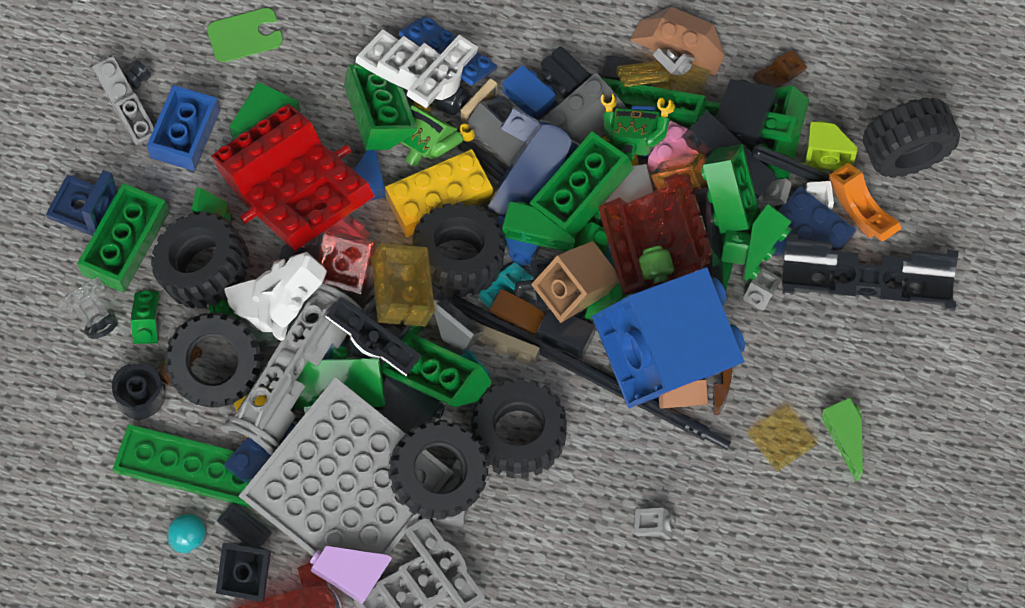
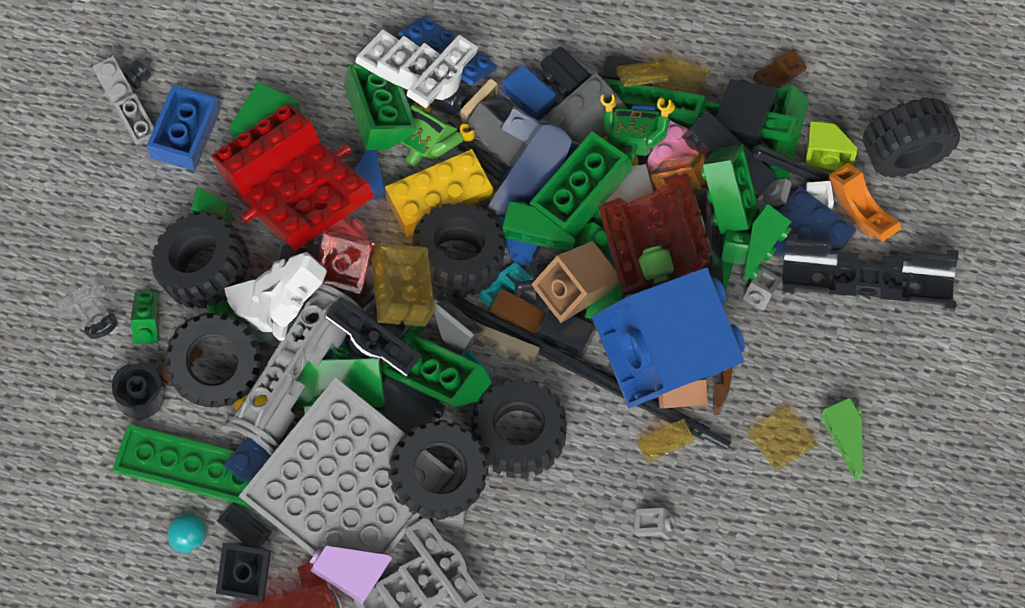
(96, 199): dark blue bracket -> none
(123, 237): green brick -> none
(240, 36): bright green piece -> none
(665, 441): none -> clear yellow slope
(672, 62): light grey bracket -> none
(683, 35): nougat wedge -> none

